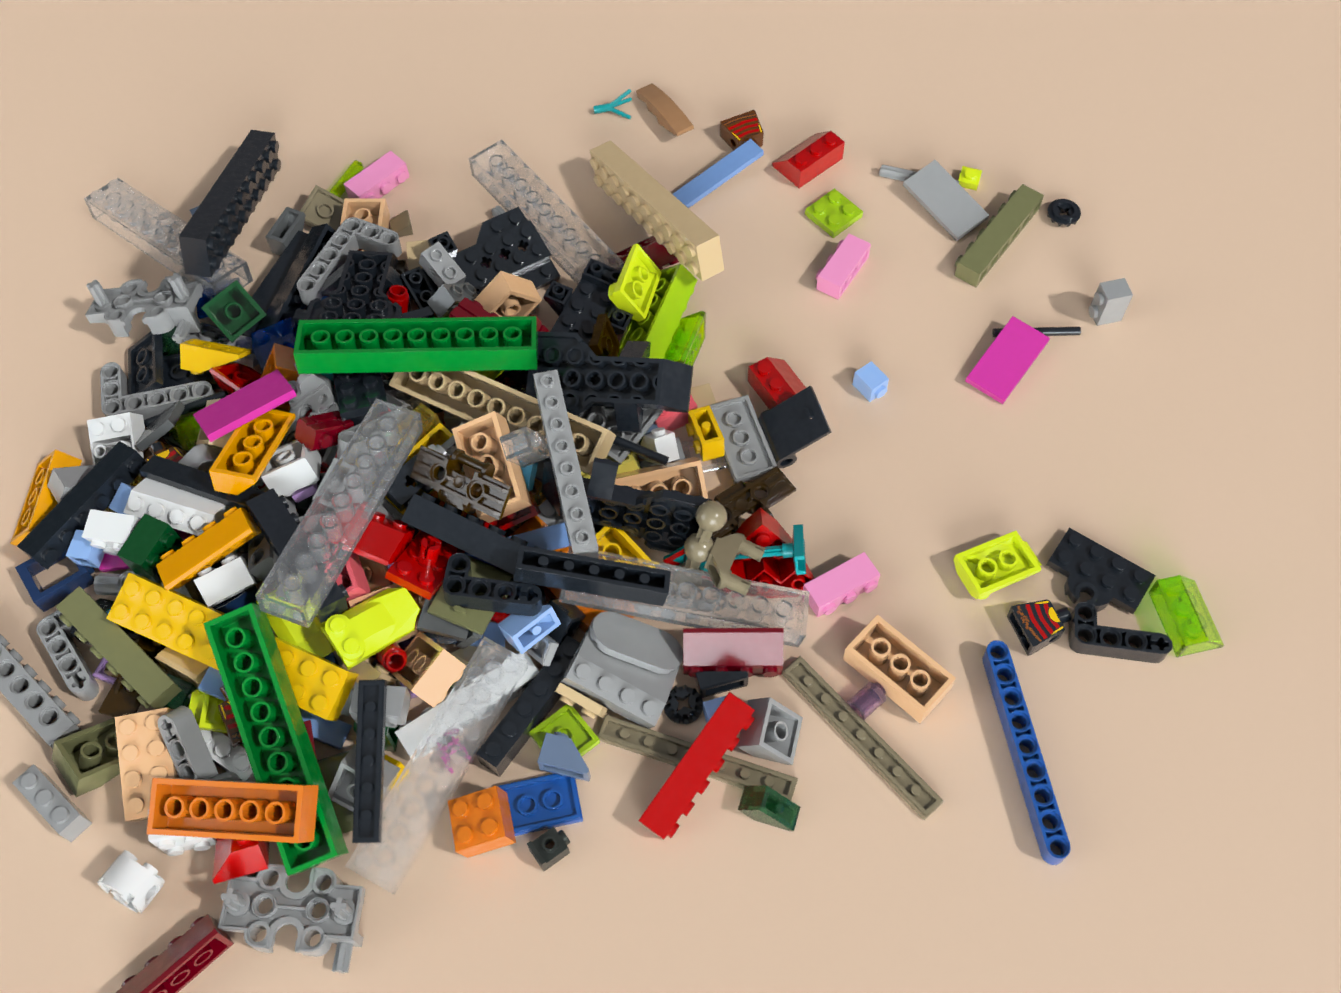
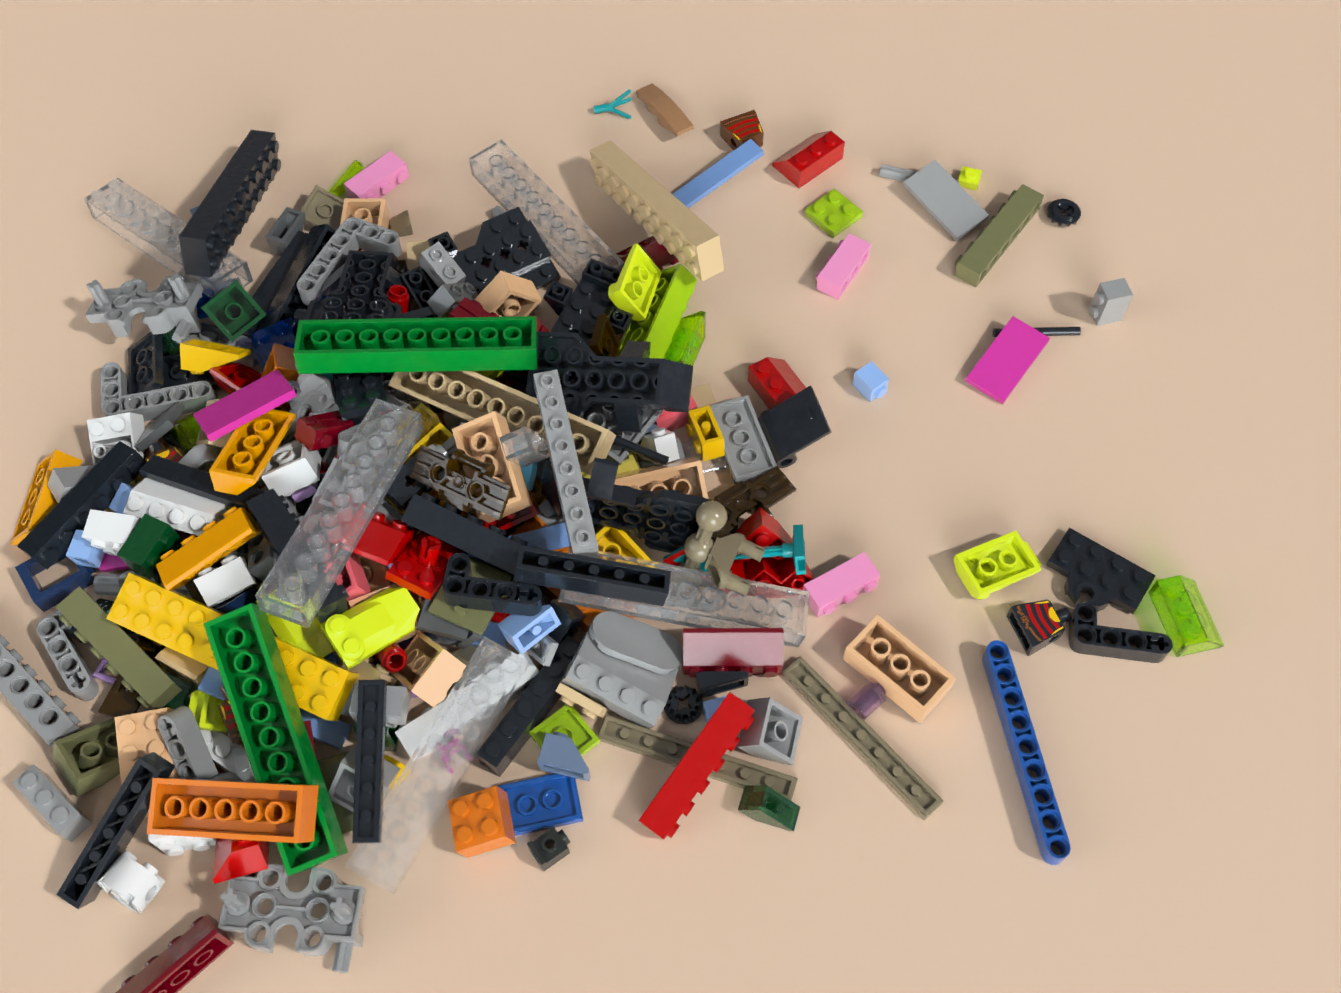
(114, 830): none -> black brick
(192, 406): black piece -> none

